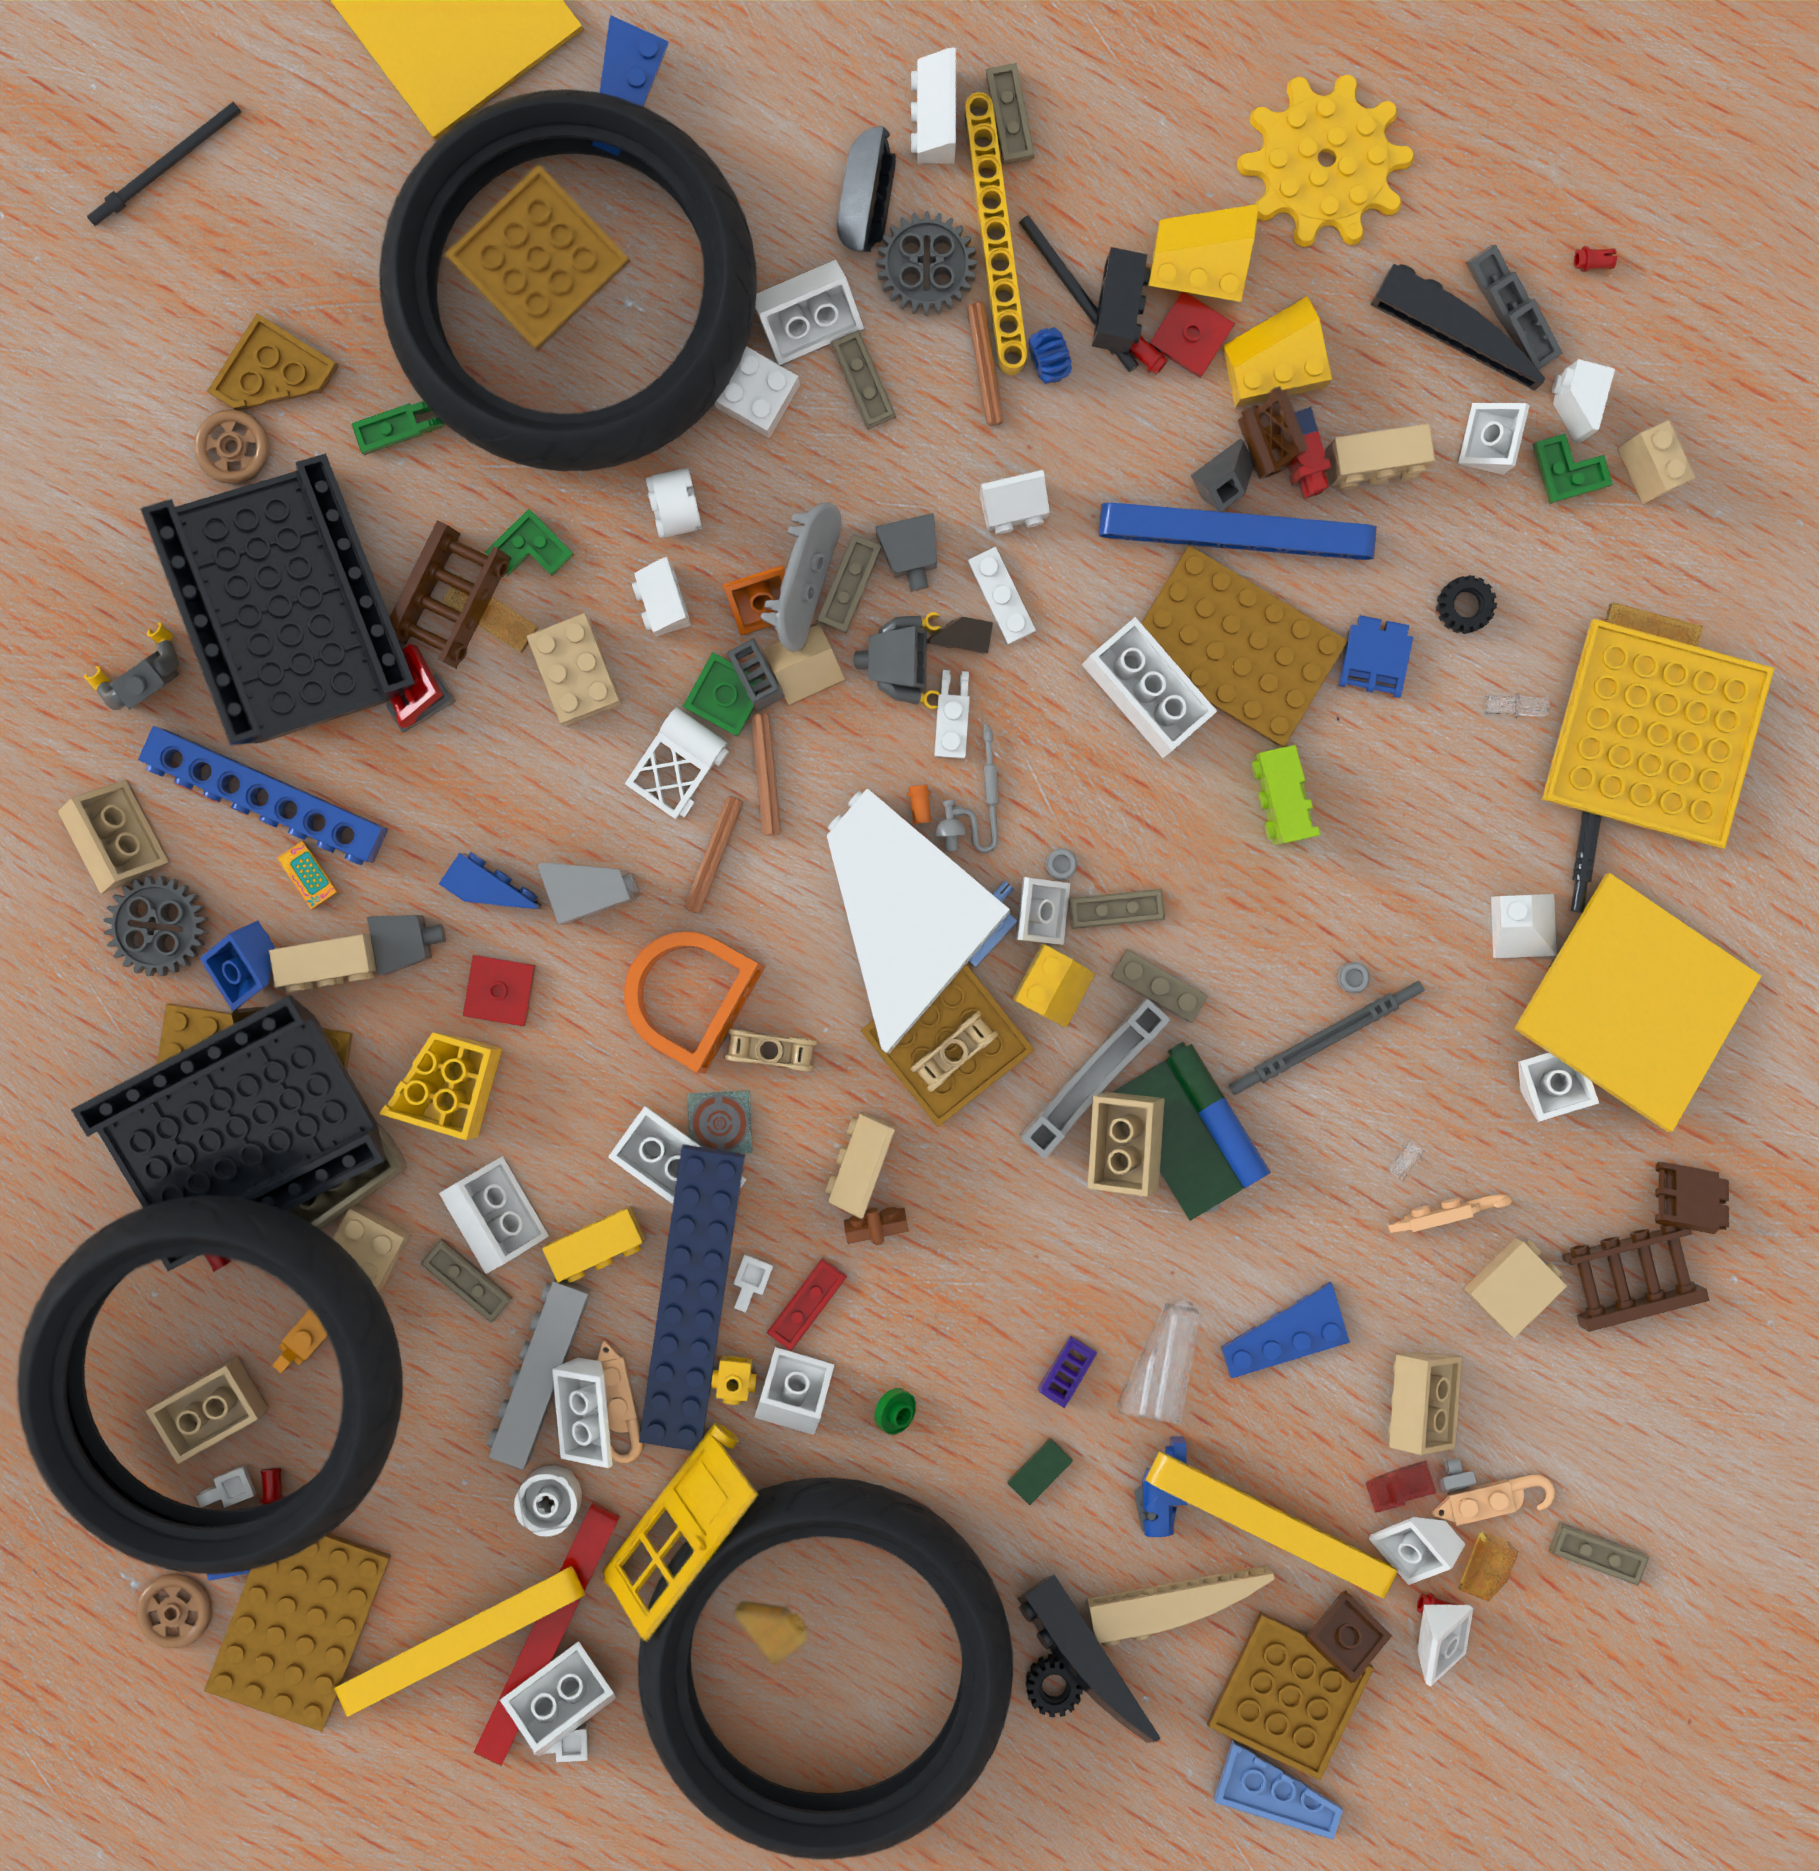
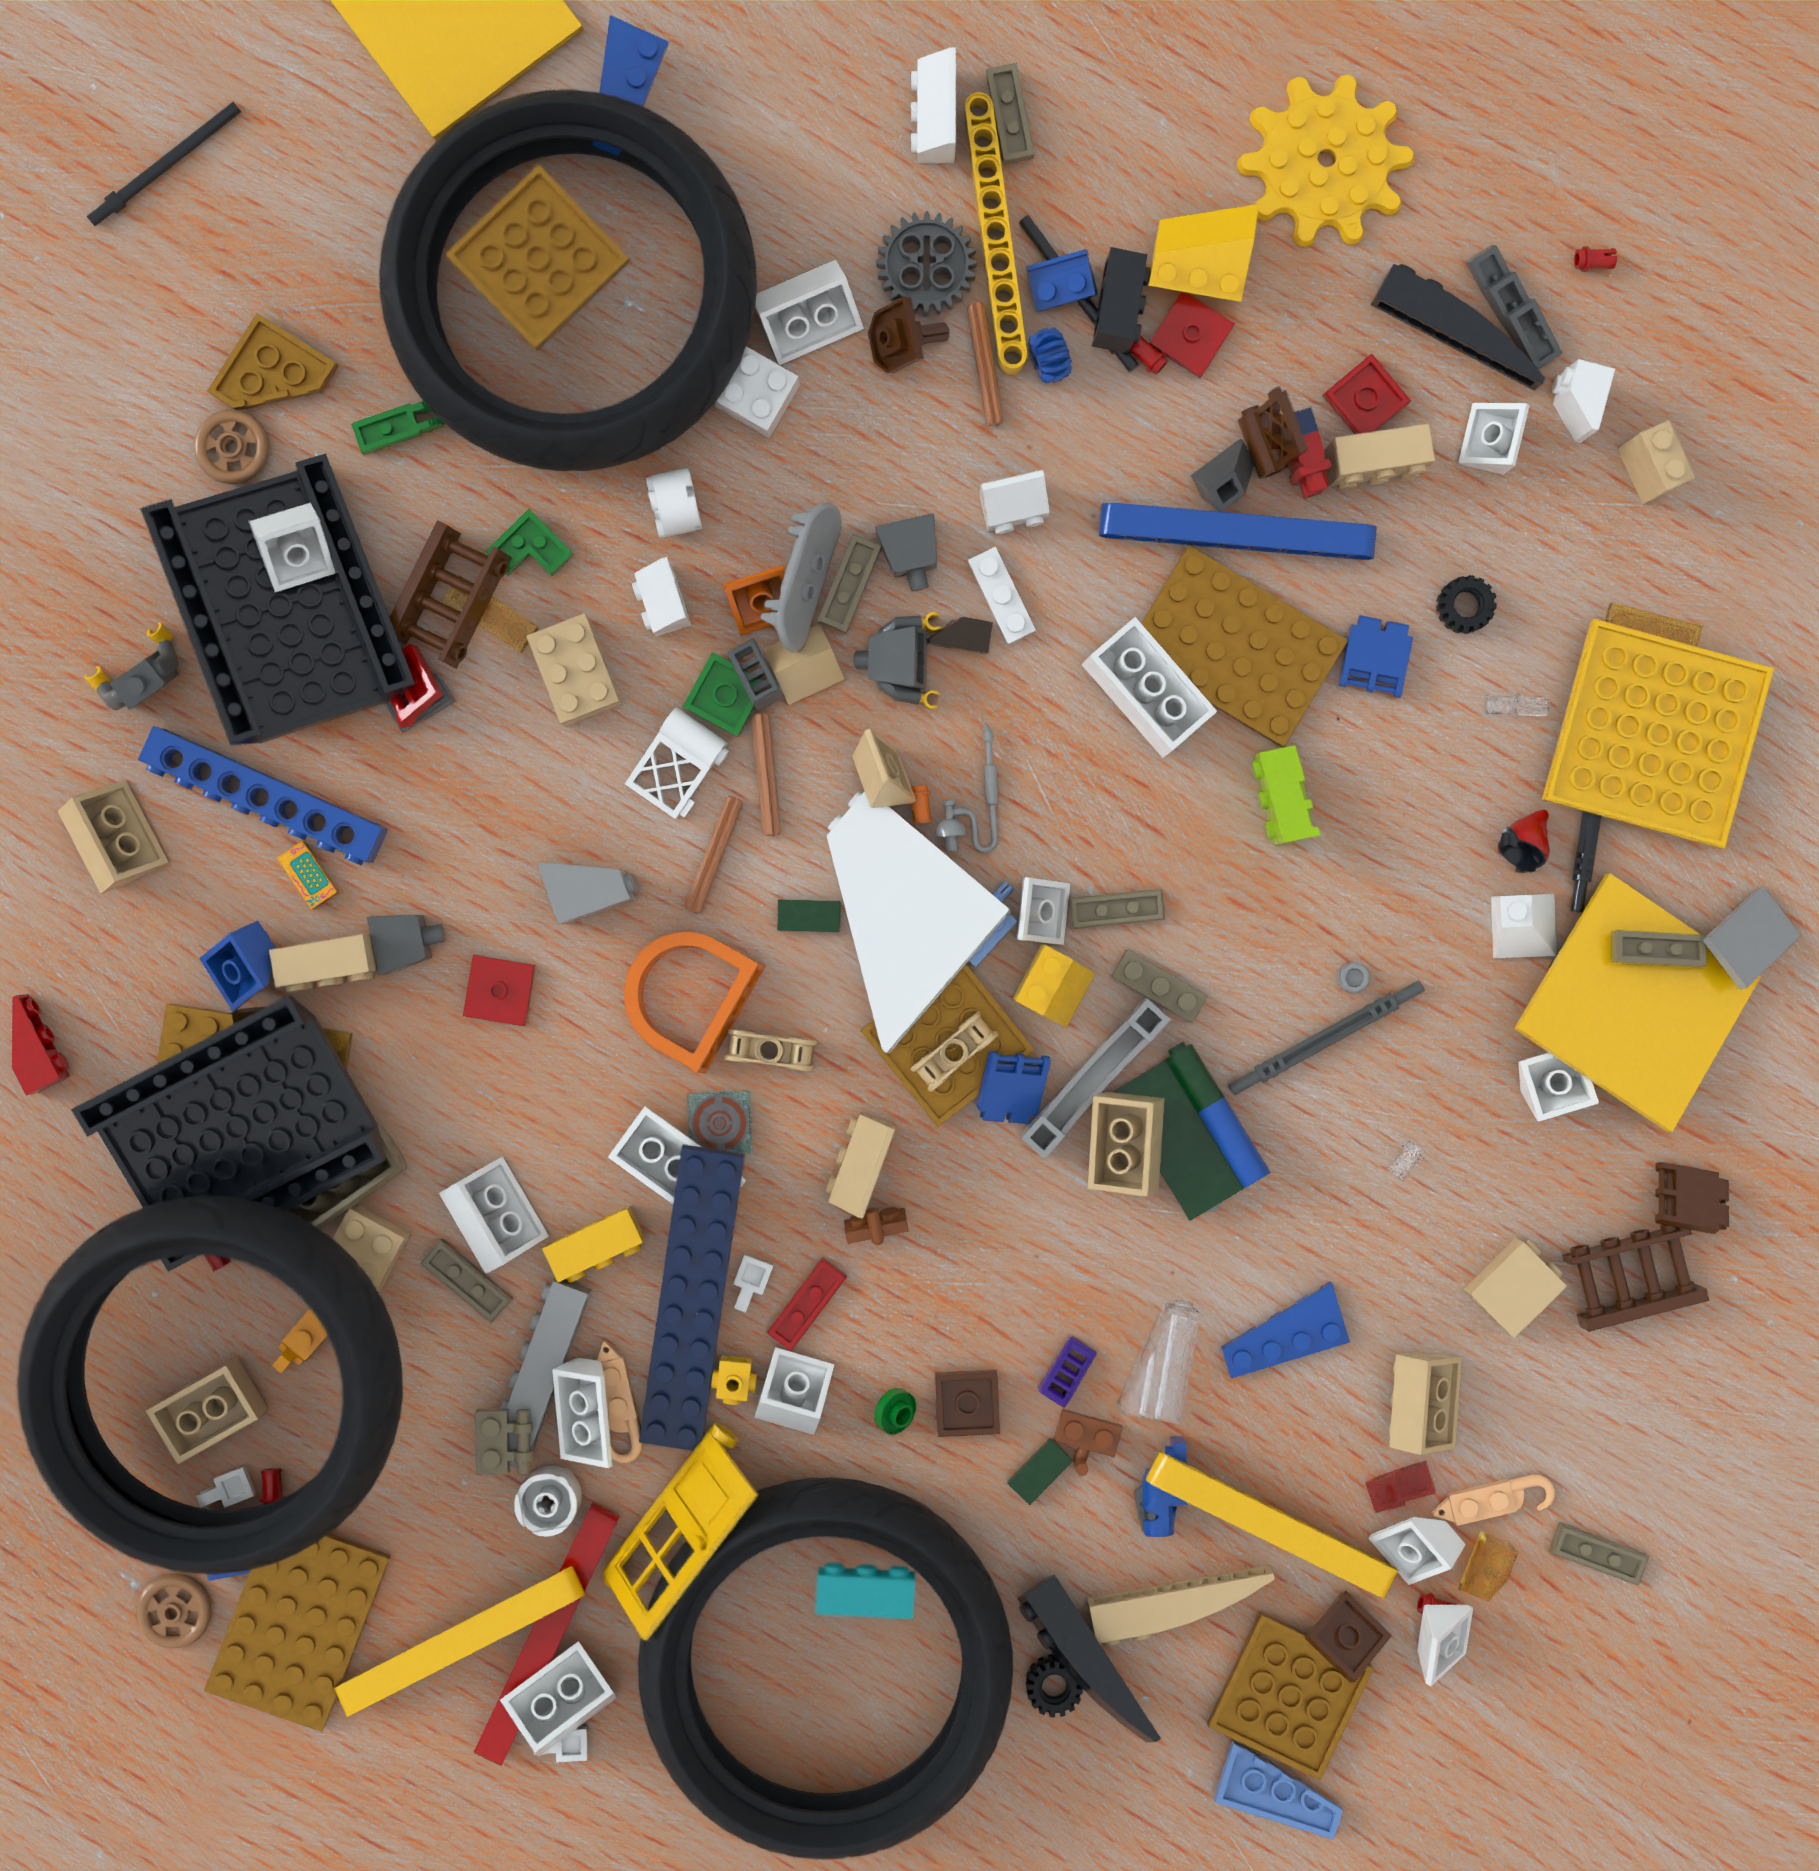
(33, 1050): none -> red slope
(153, 953): dark grey gear -> none
(292, 547): none -> white slope
(447, 1086): yellow wedge -> none
(475, 883): blue slope -> none
(492, 1441): none -> dark tan plate
(772, 1628): clear yellow slope -> none
(808, 915): none -> dark green tile
(863, 379): dark tan tile -> none
(865, 1591): none -> teal brick
(866, 190): brick -> none
(881, 772): none -> tan slope
(898, 337): none -> reddish brown piece
(952, 719): white hinge -> none
(967, 1403): none -> reddish brown plate
(1012, 1087): none -> blue plate
(1061, 864): light grey tile -> none
(1062, 280): none -> blue plate
(1087, 1435): none -> dark orange plate
(1278, 352): yellow wedge -> none
(1366, 397): none -> red plate
(1451, 1211): light nougat plate -> none
(1455, 1477): light grey tile -> none
(1526, 842): none -> hat
(1564, 477): green plate -> none
(1658, 949): none -> dark tan plate
(1751, 937): none -> light grey tile

